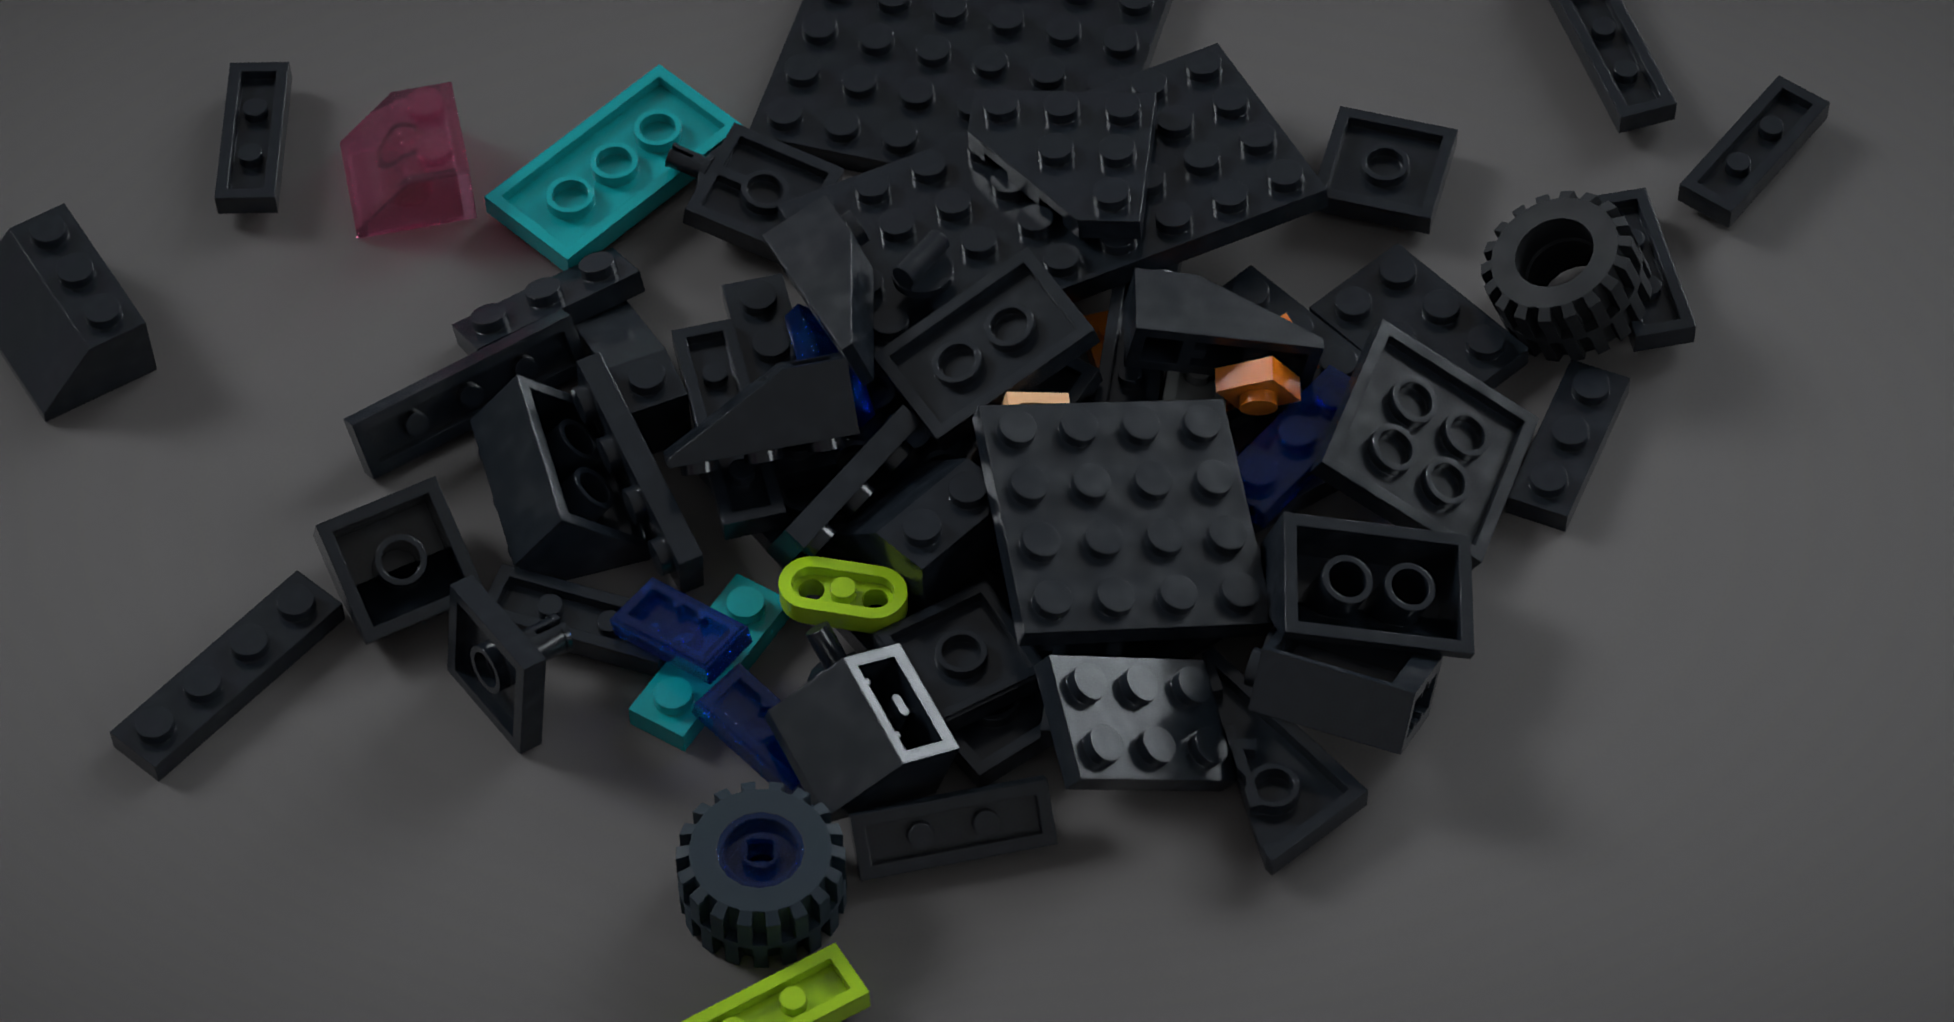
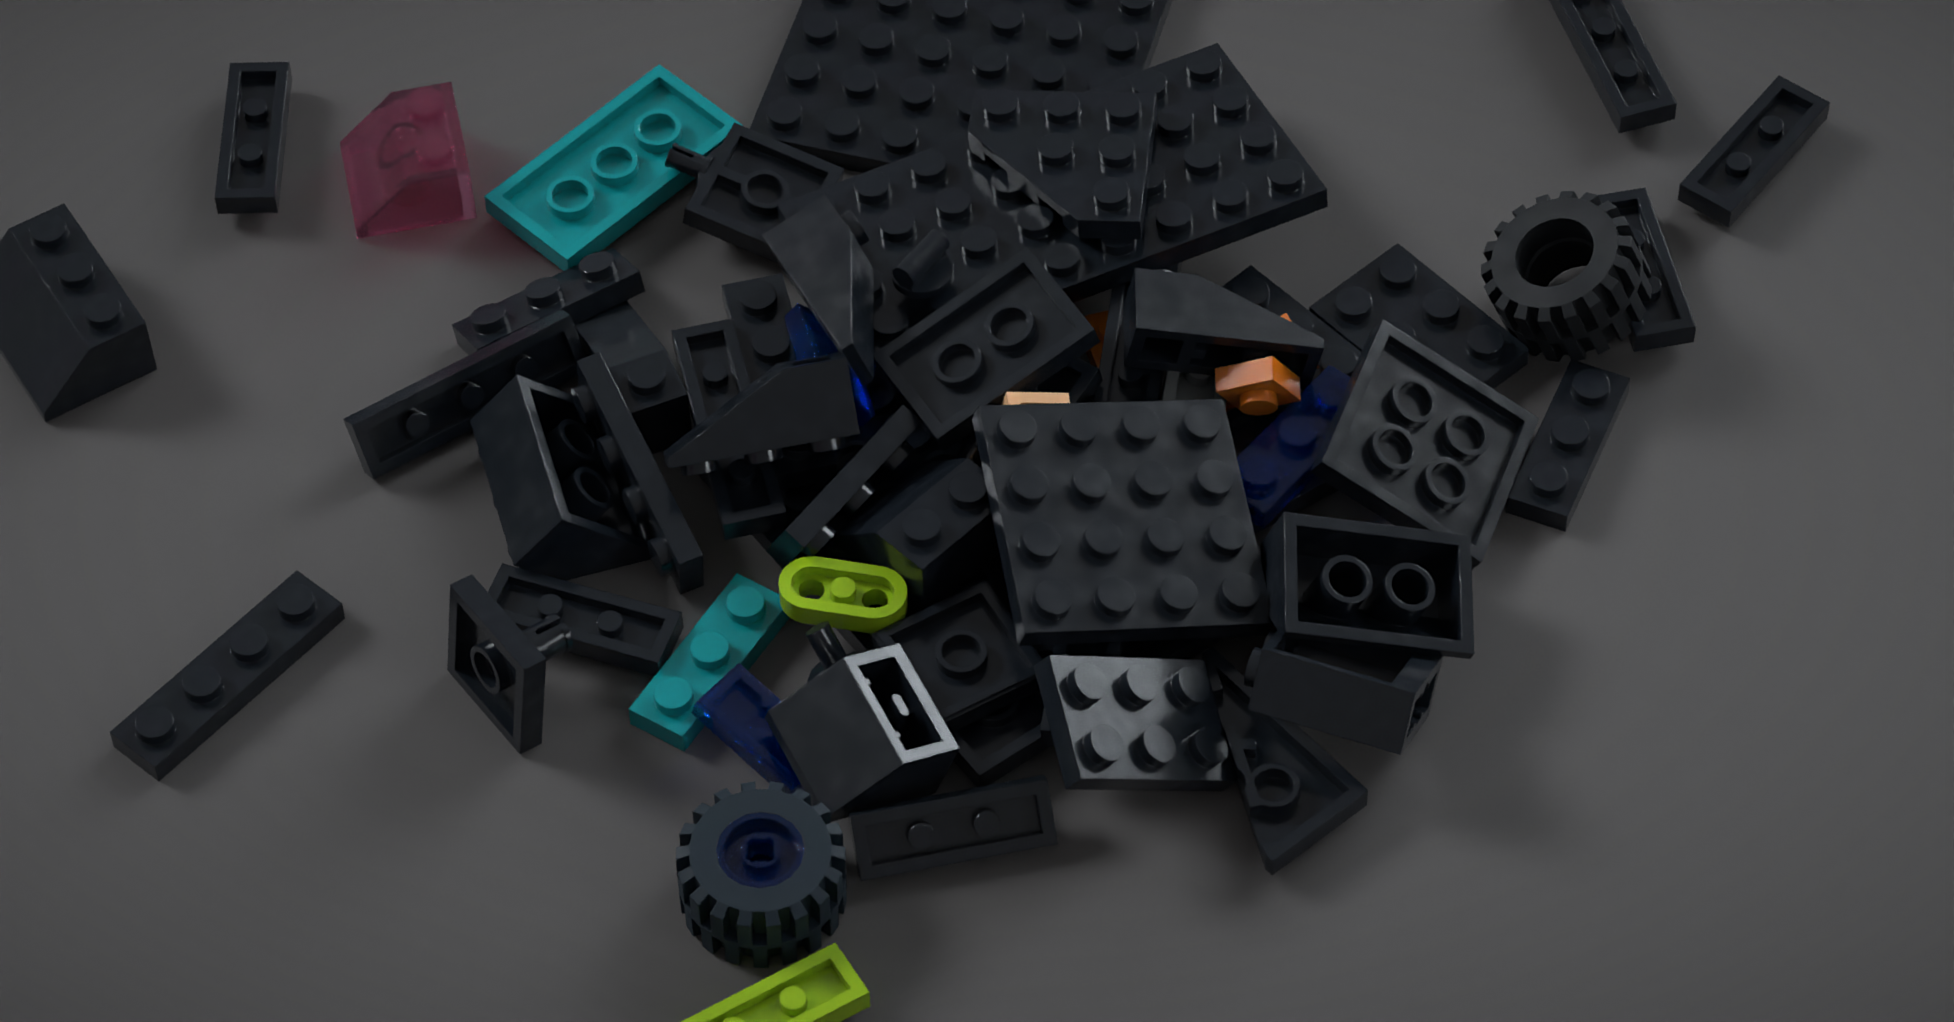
(395, 559): black slope -> none
(681, 630): clear blue plate -> none
(1386, 169): black plate -> none

